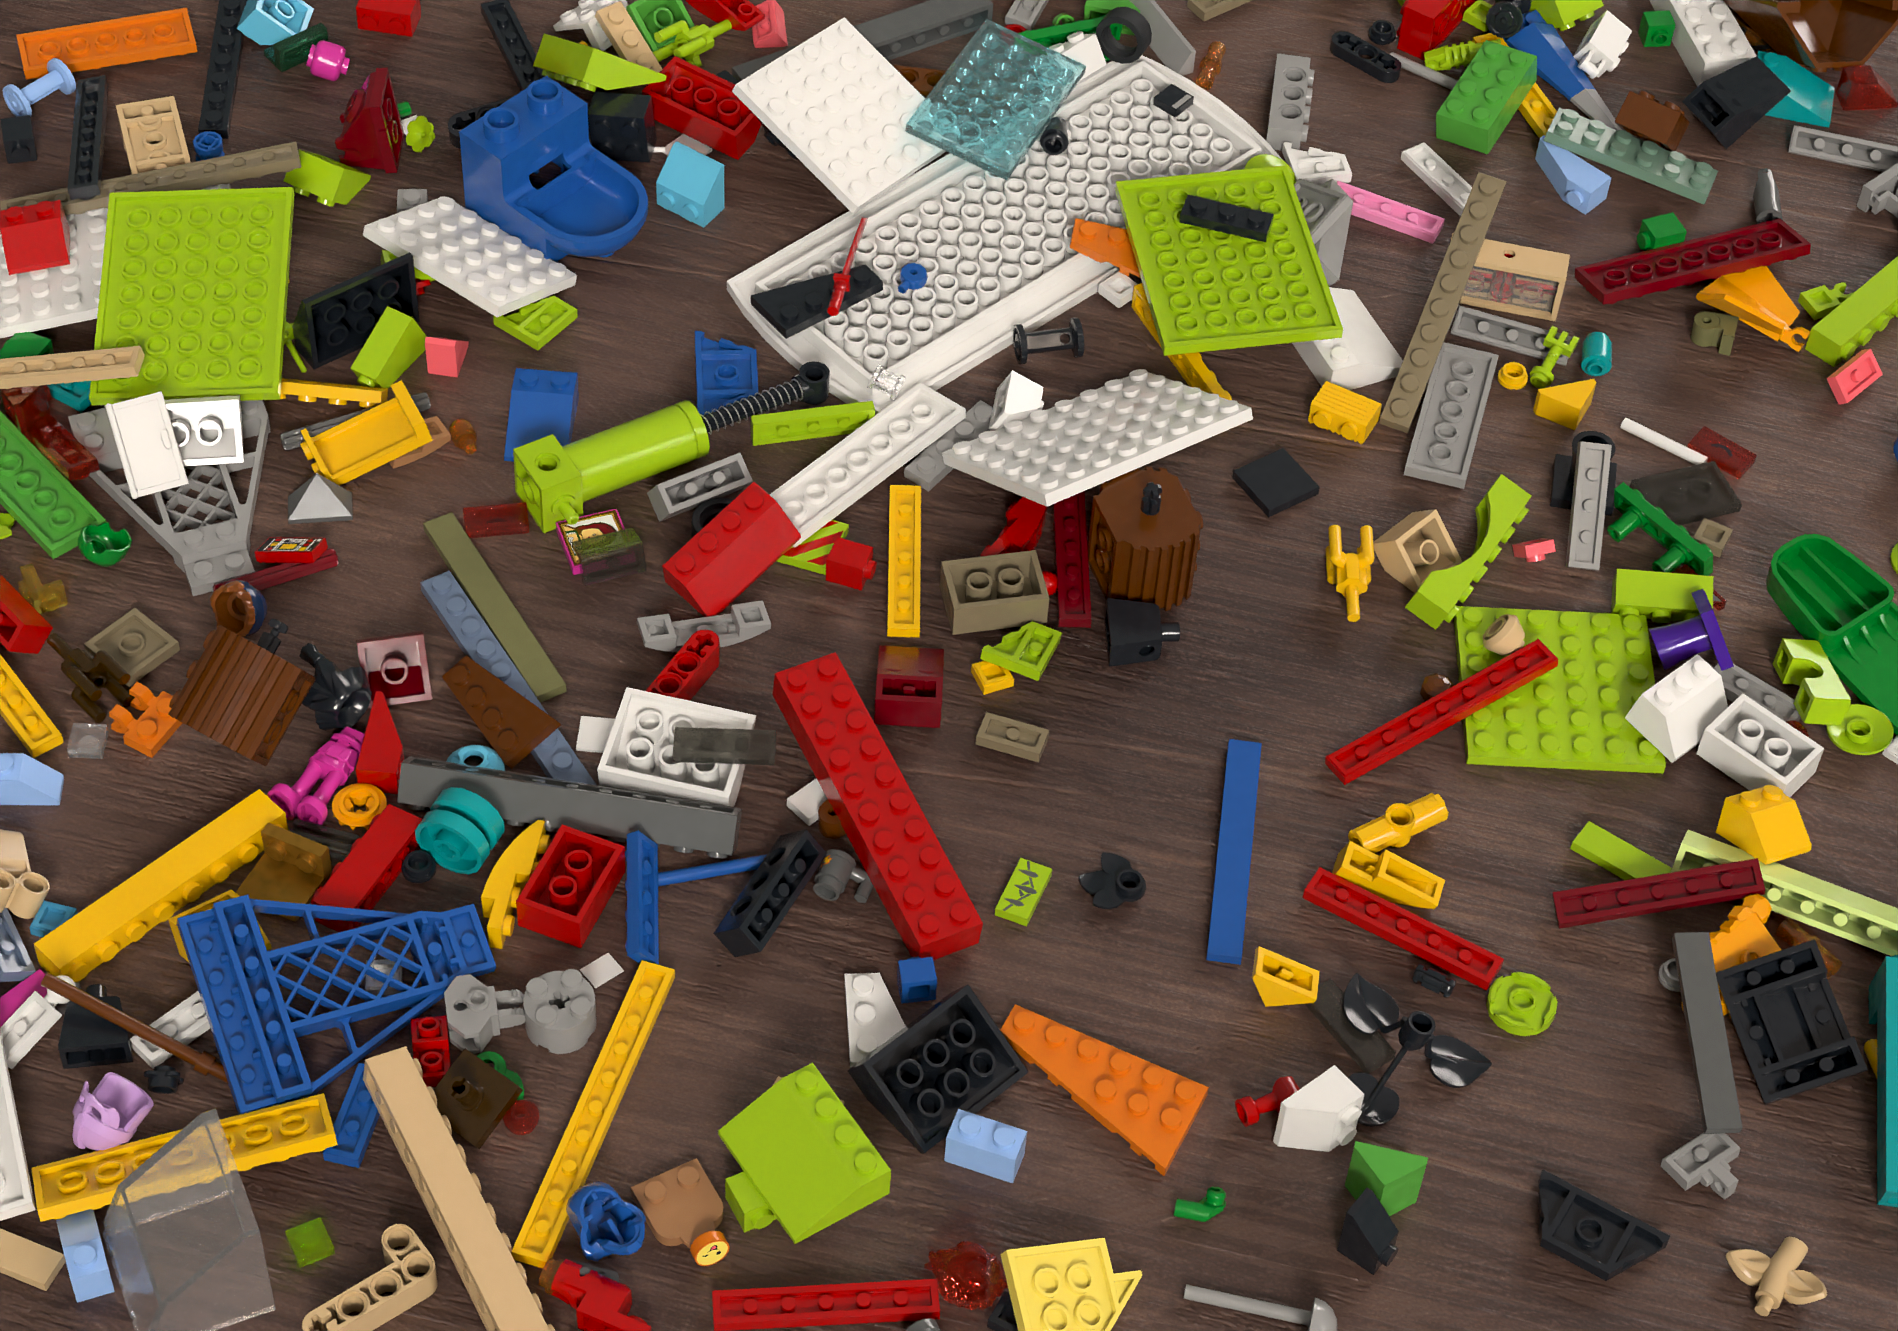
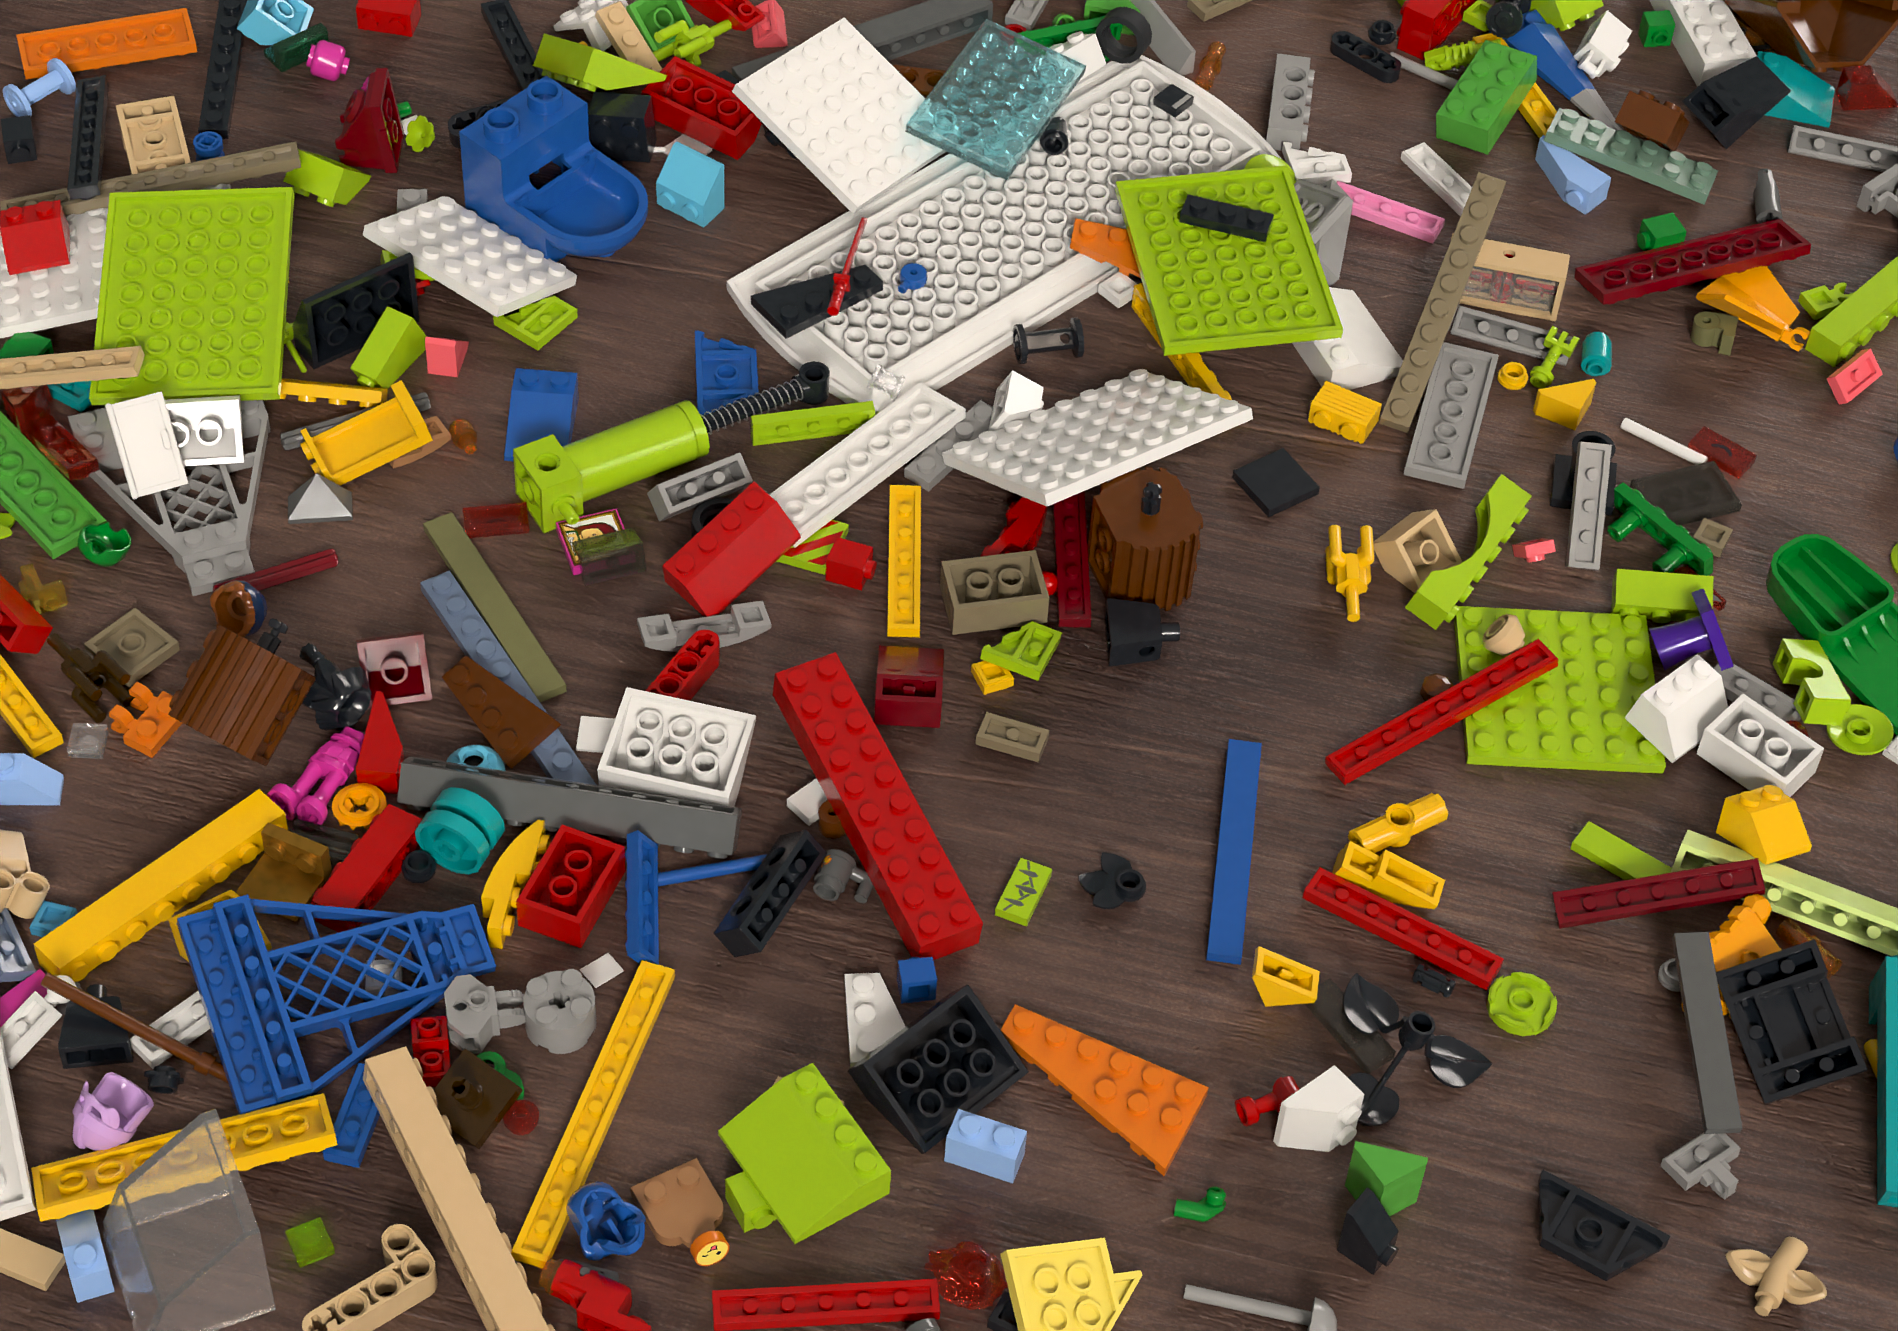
(291, 550): tile -> none
(724, 746): clear smoke tile -> none

